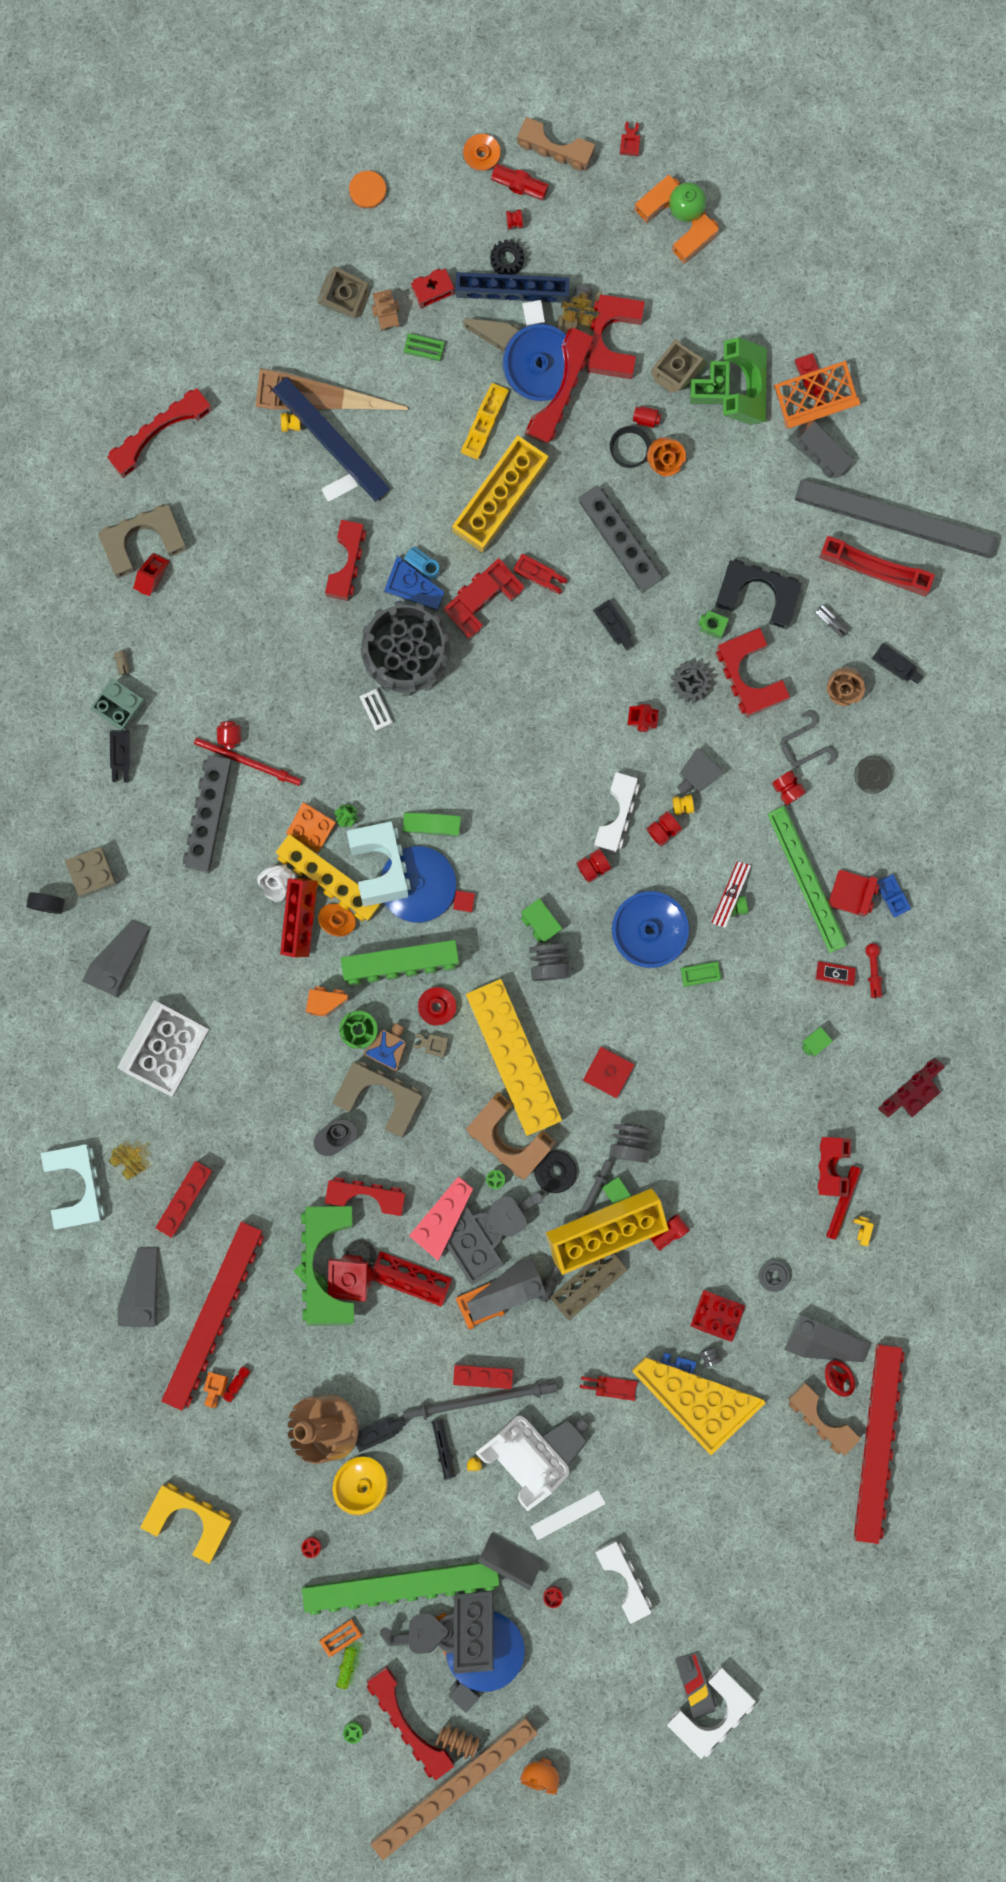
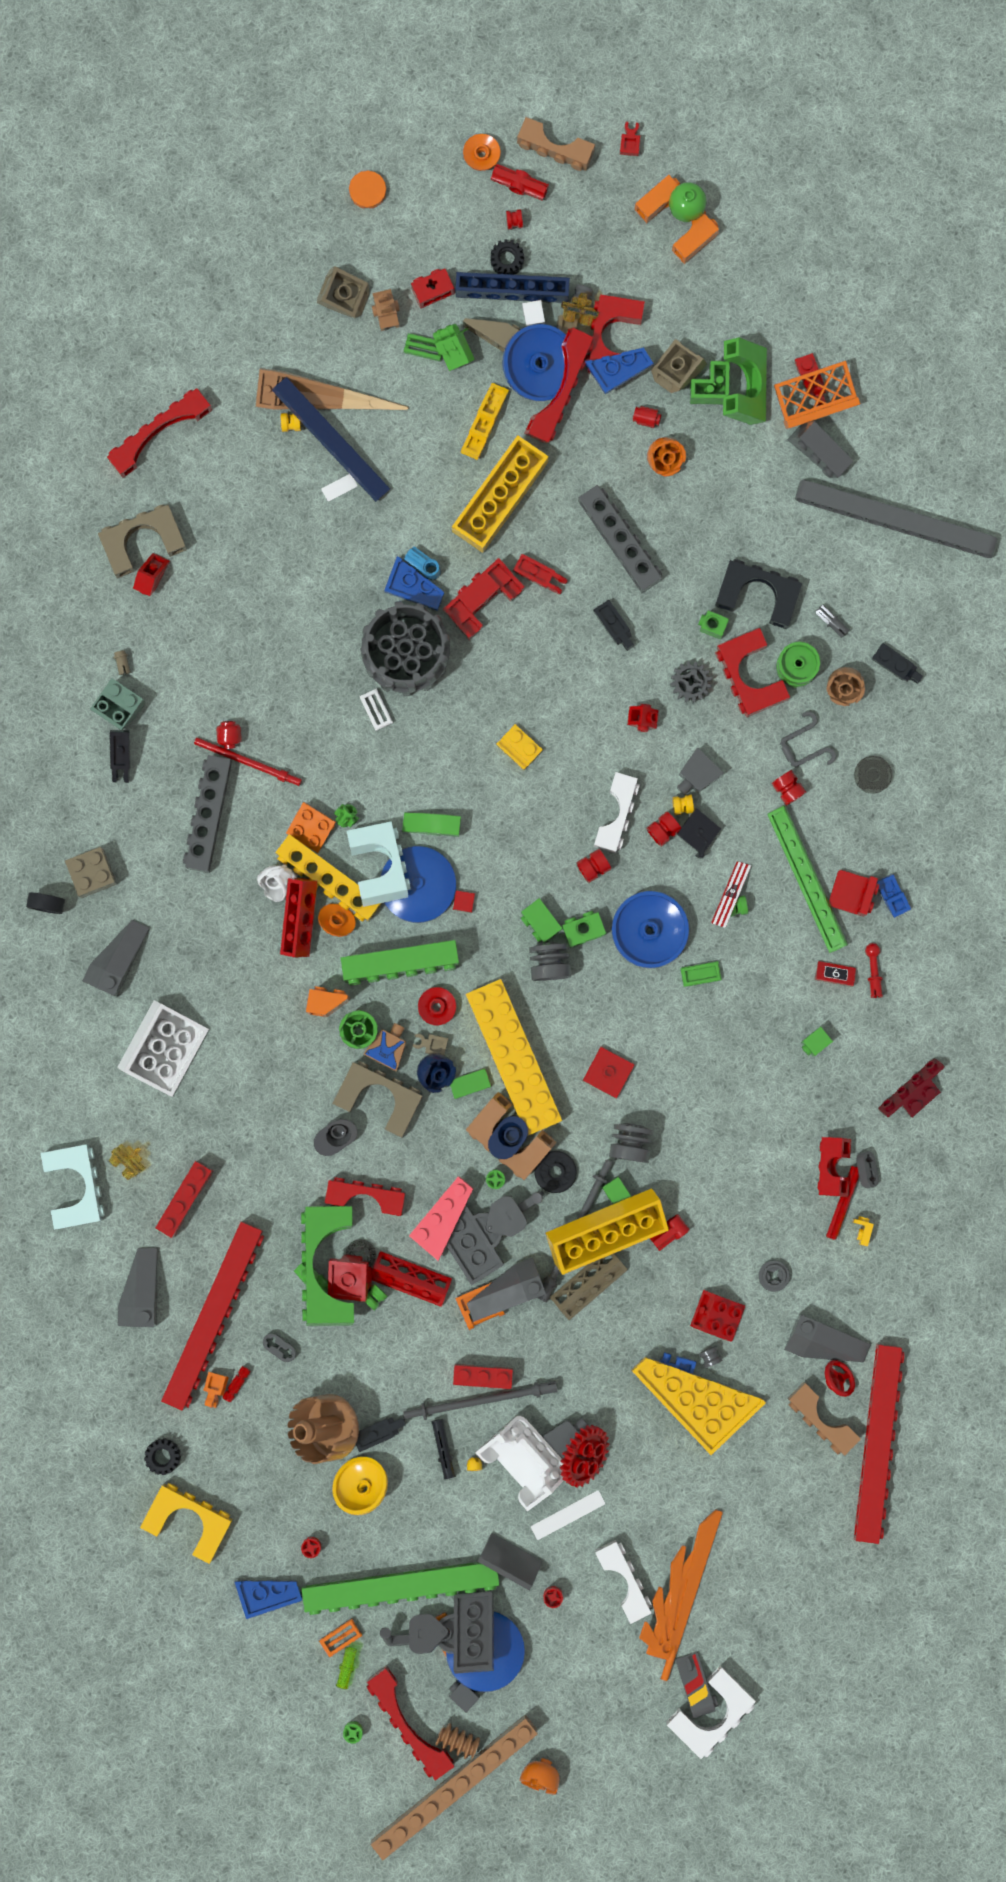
(174, 1453): none -> black tyre
(266, 1596): none -> blue wing
(276, 1351): none -> dark grey beam
(340, 583): red arch -> none
(378, 1294): none -> bright green wheel
(436, 1072): none -> dark blue cylinder
(453, 346): none -> bright green piece
(470, 1083): none -> bright green tile
(508, 1137): none -> dark blue piece
(519, 747): none -> yellow plate
(576, 938): none -> bright green brick
(577, 1464): none -> red gear
(612, 1387): red arm -> none
(618, 369): none -> blue wing
(630, 429): black tyre -> none
(684, 1583): none -> orange animal
(699, 832): none -> black hat
(792, 674): none -> bright green wheel
(867, 1169): none -> dark grey beam
(907, 578): red arch -> none

